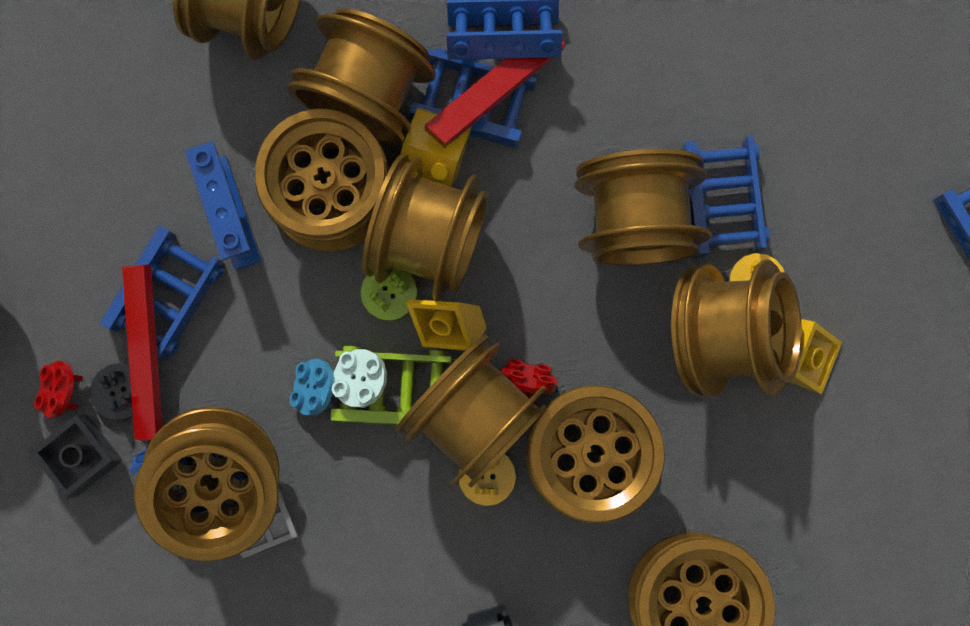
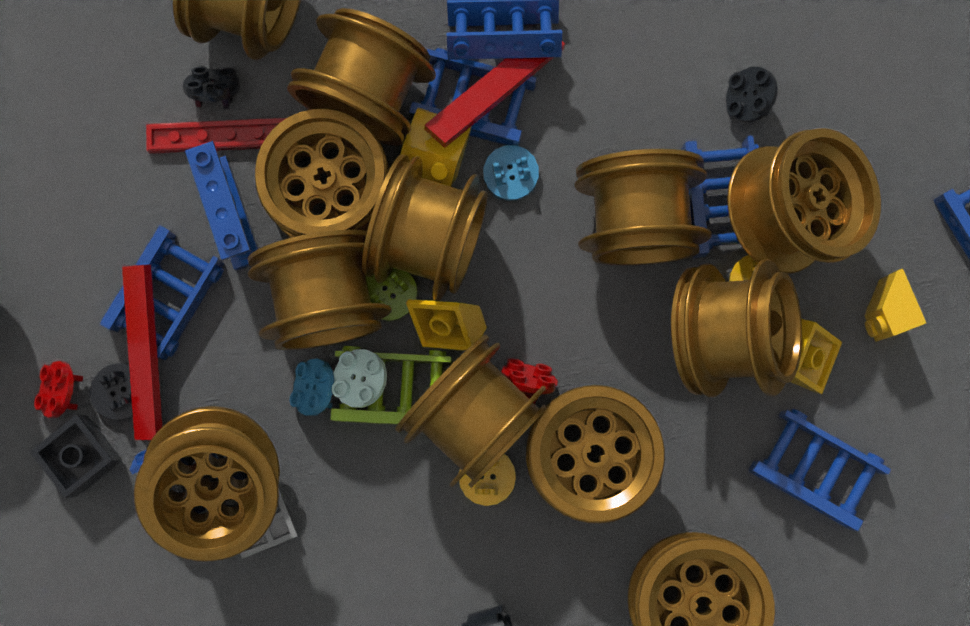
(211, 85): none -> black plate
(224, 134): none -> red tile
(317, 289): none -> pearl gold wheel
(498, 175): none -> dark azure plate
(749, 82): none -> black plate
(804, 200): none -> pearl gold wheel
(820, 498): none -> blue fence
(892, 308): none -> yellow slope

